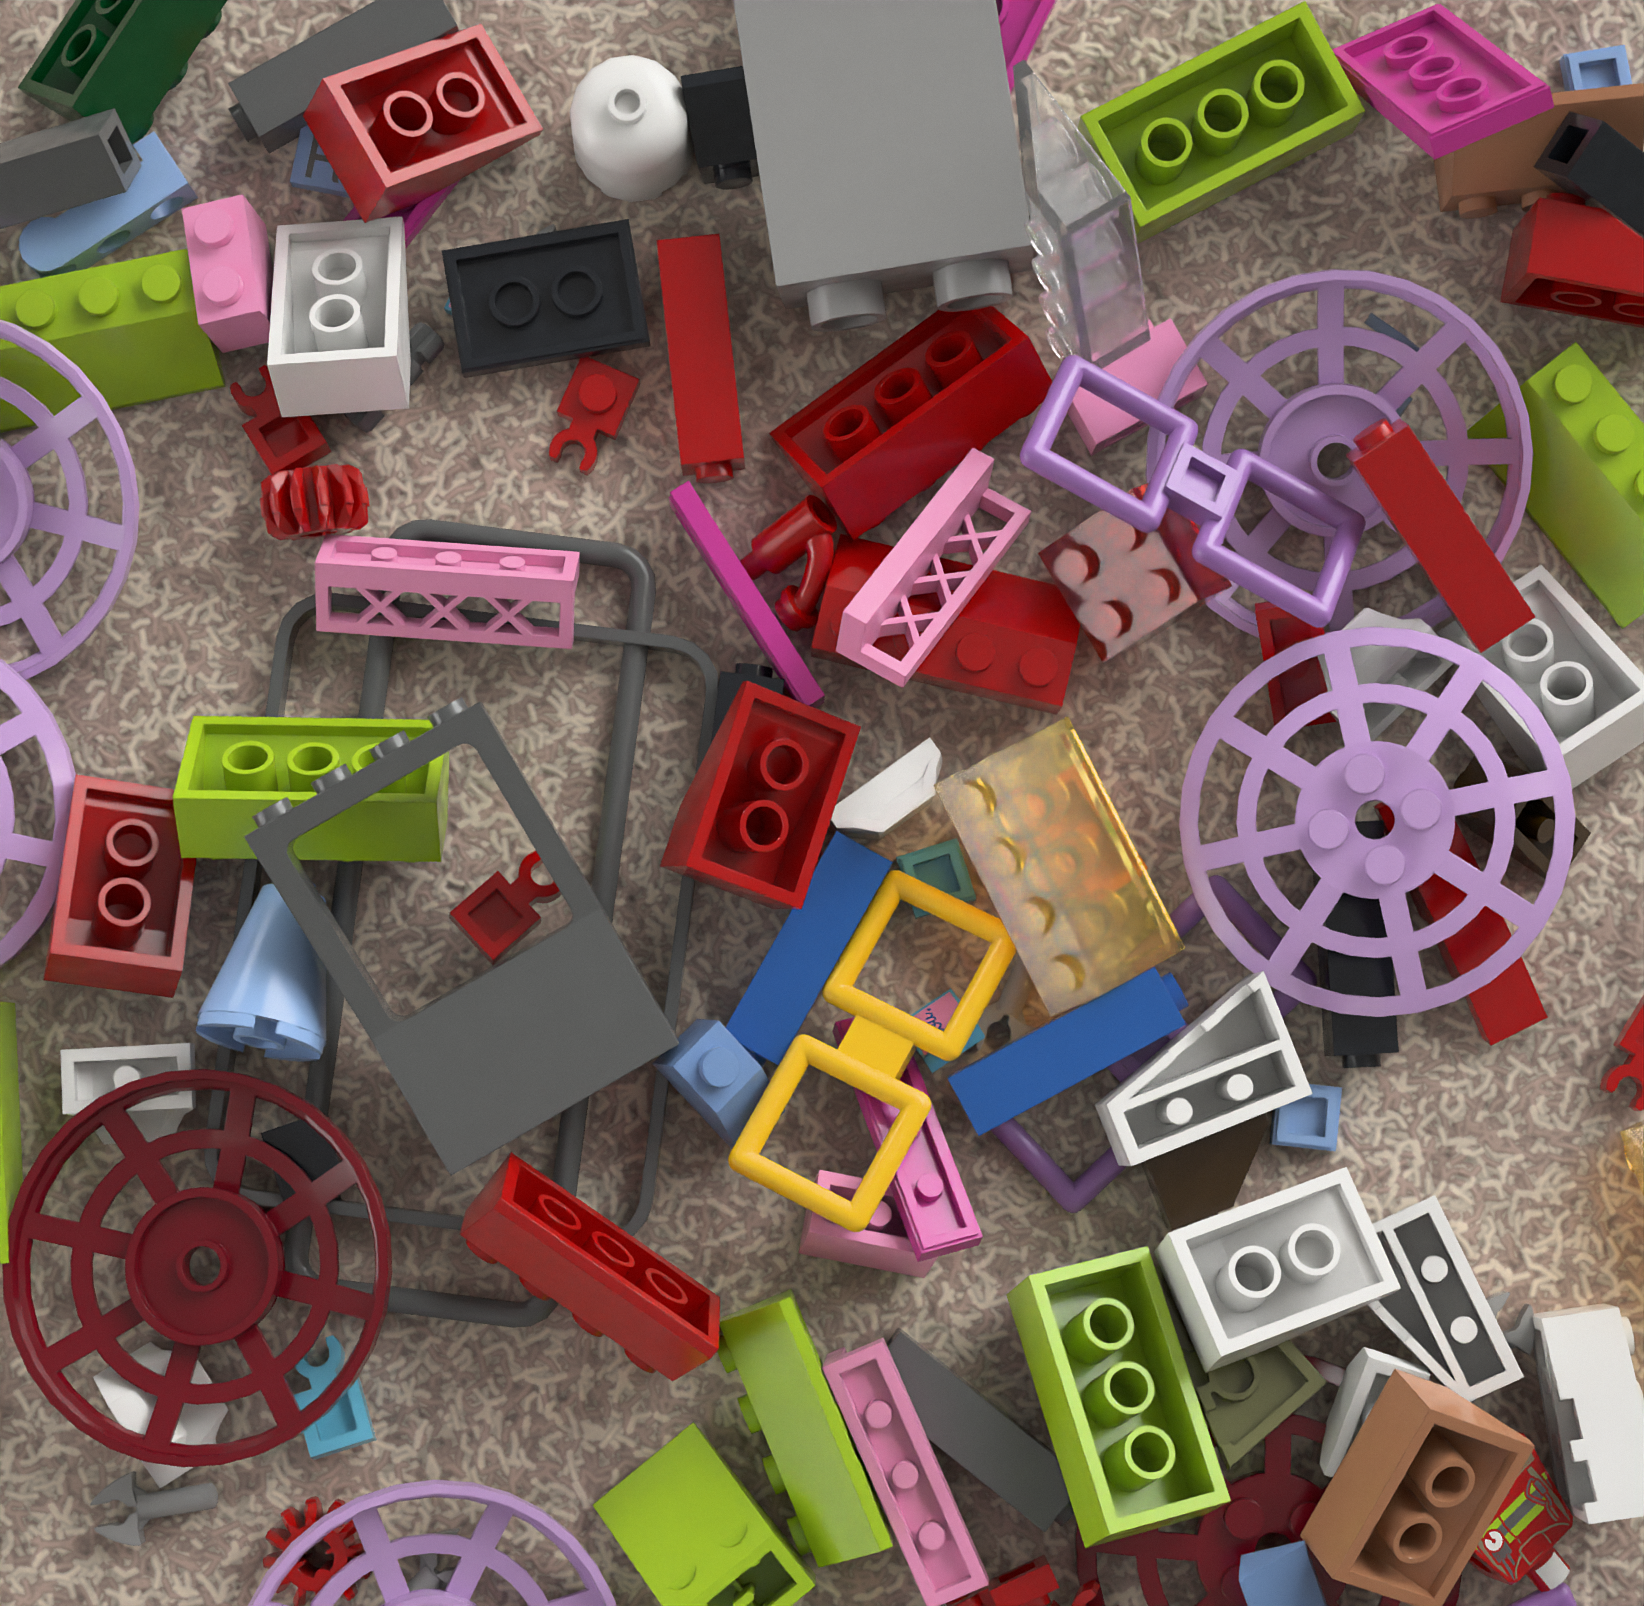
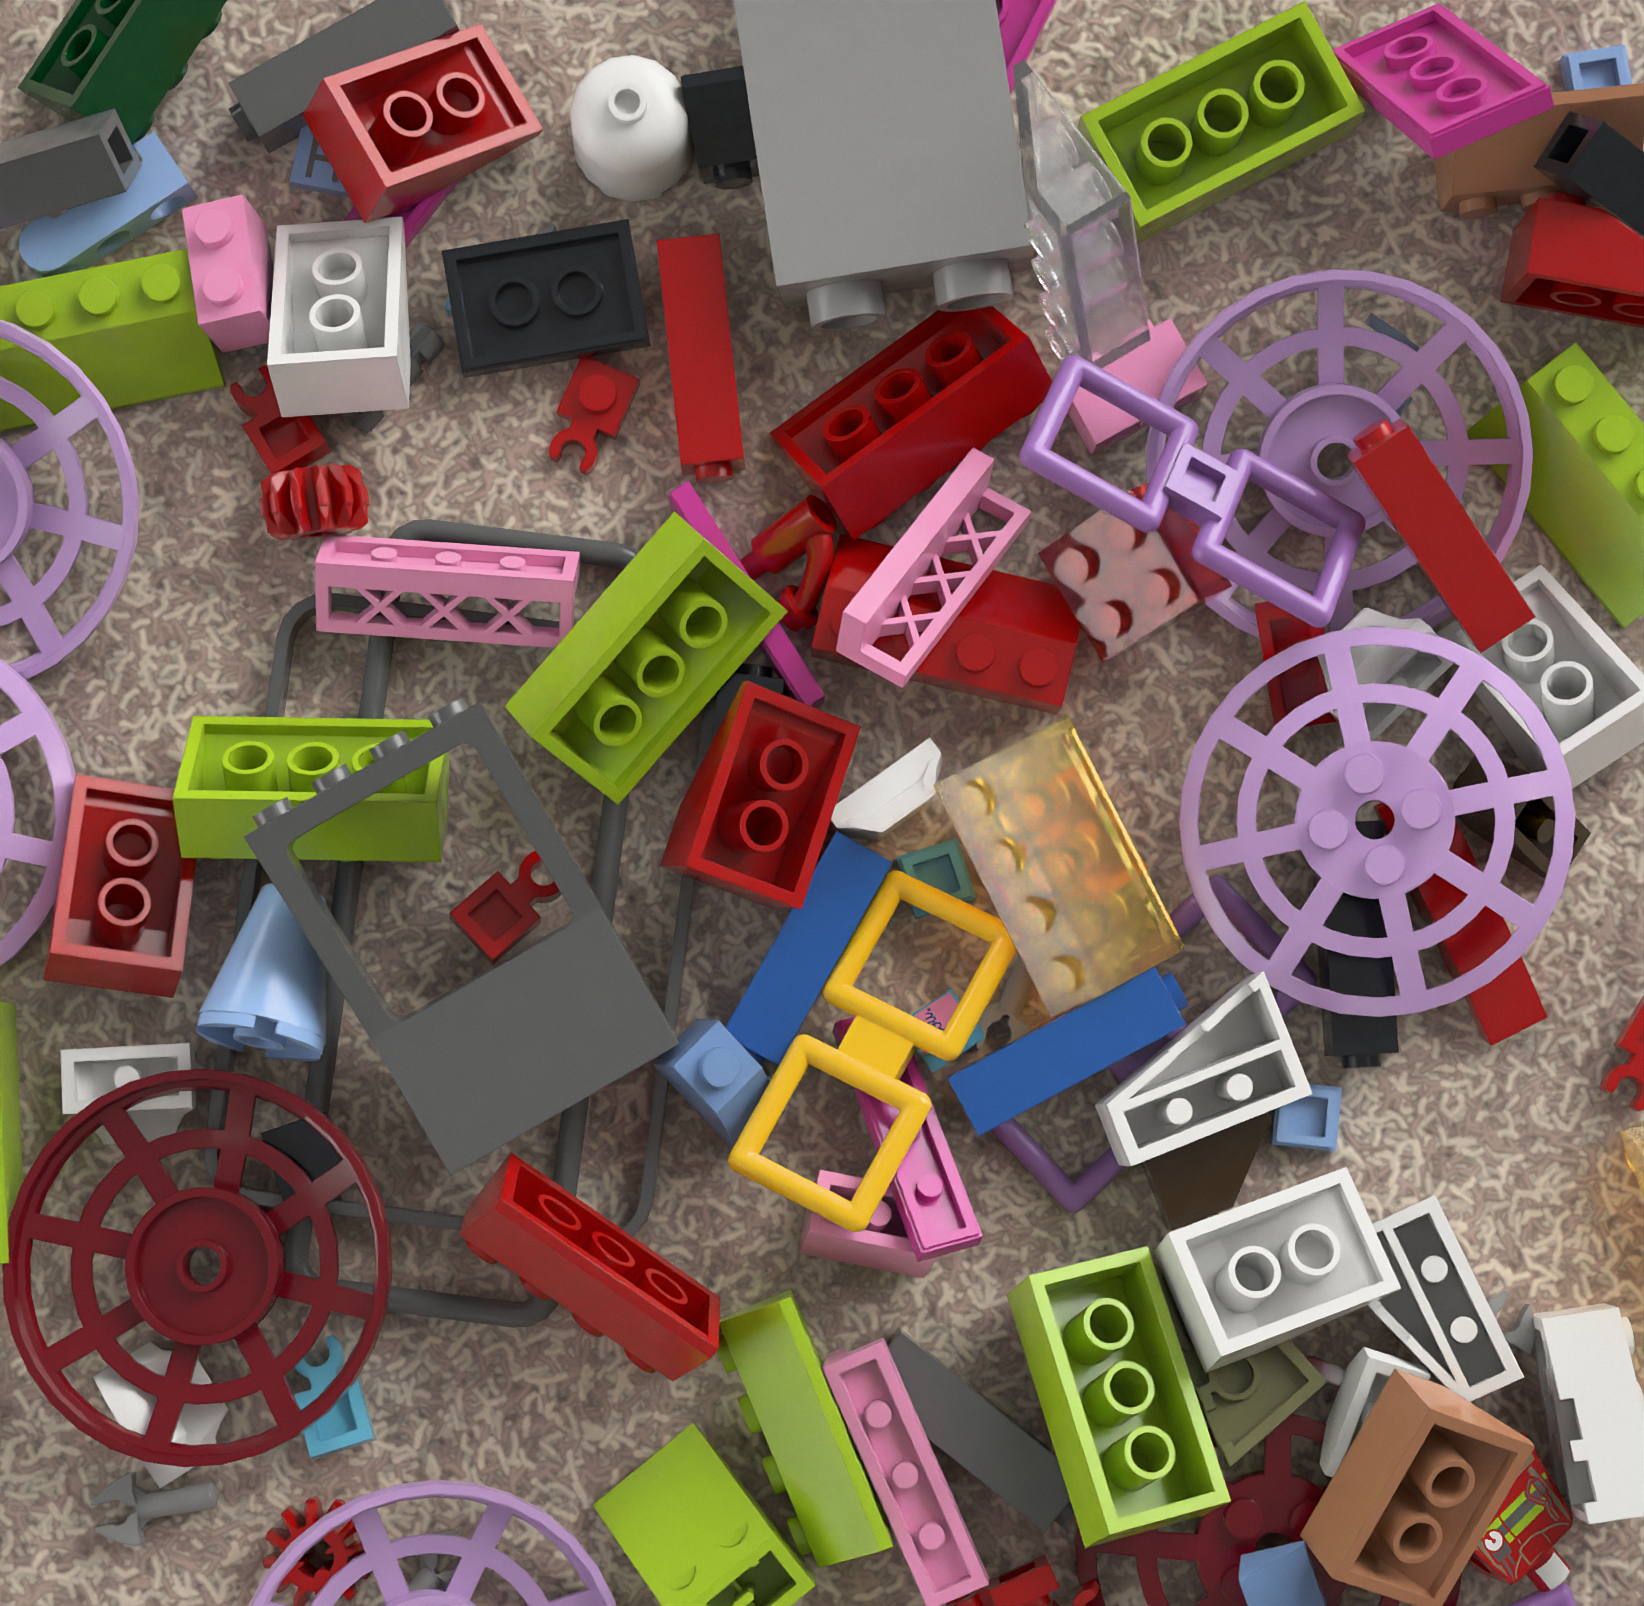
(645, 659): none -> lime slope

